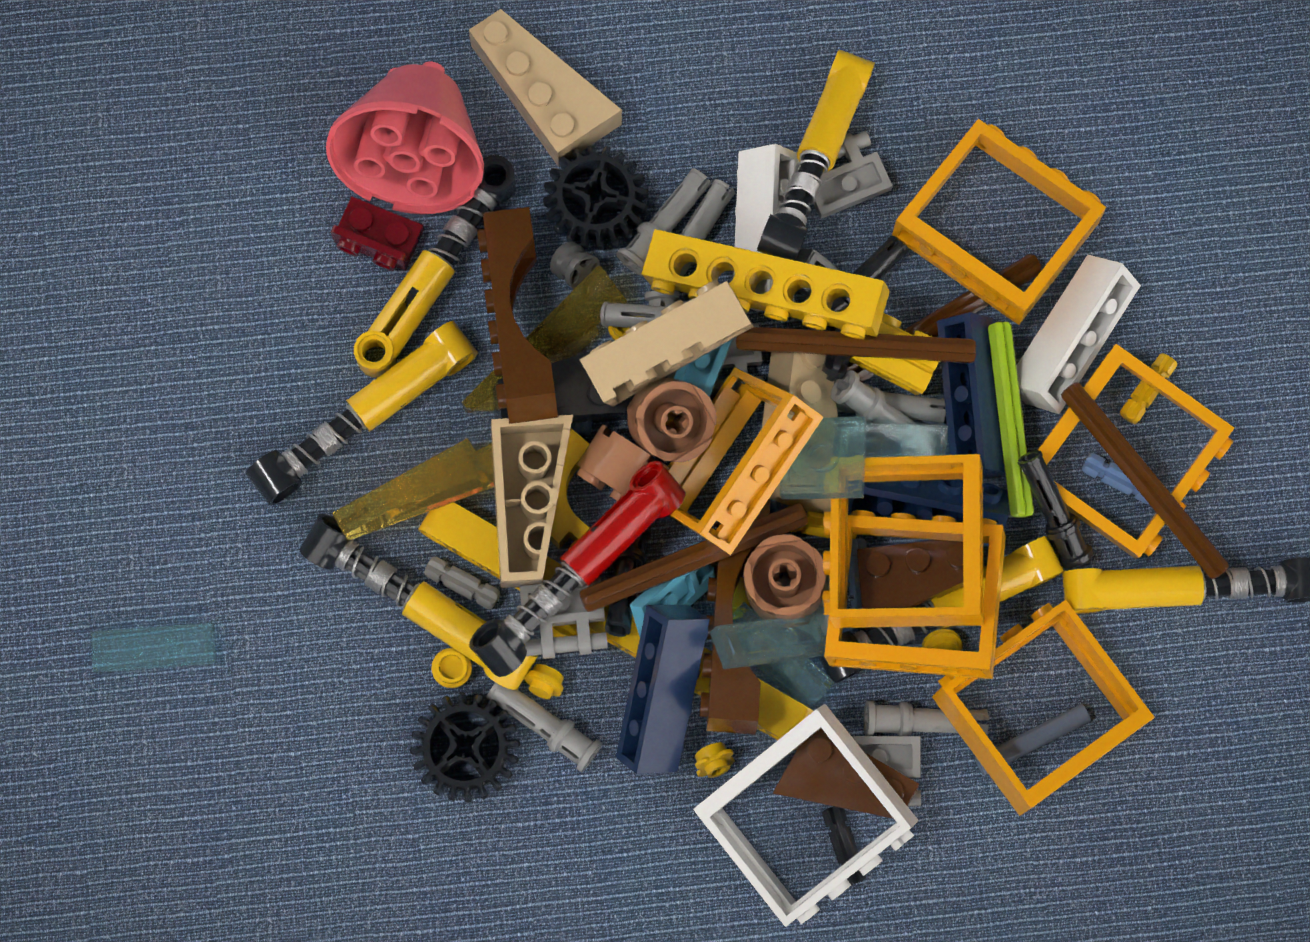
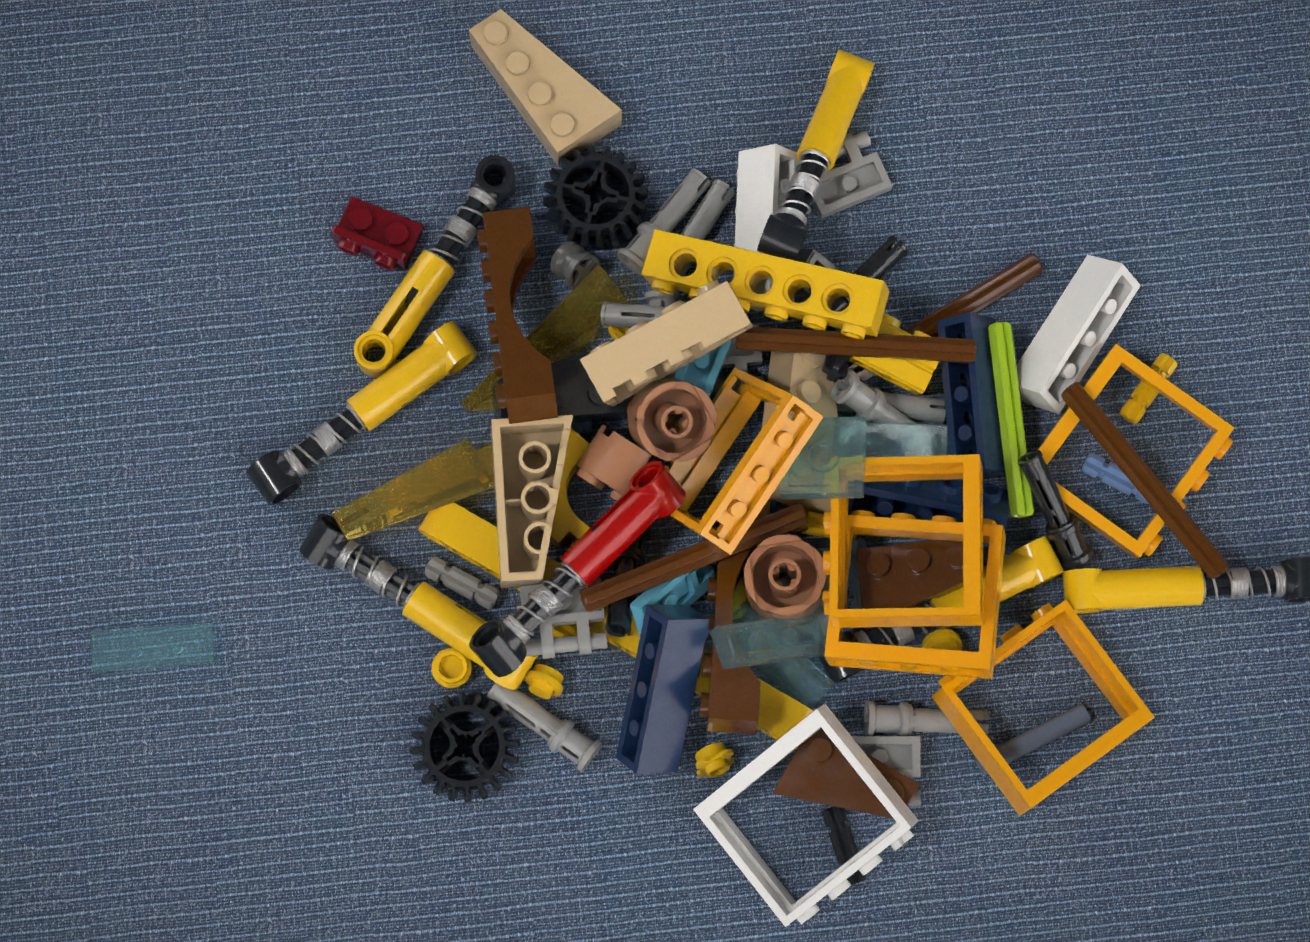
(408, 143): coral cone -> none
(966, 268): light orange window -> none

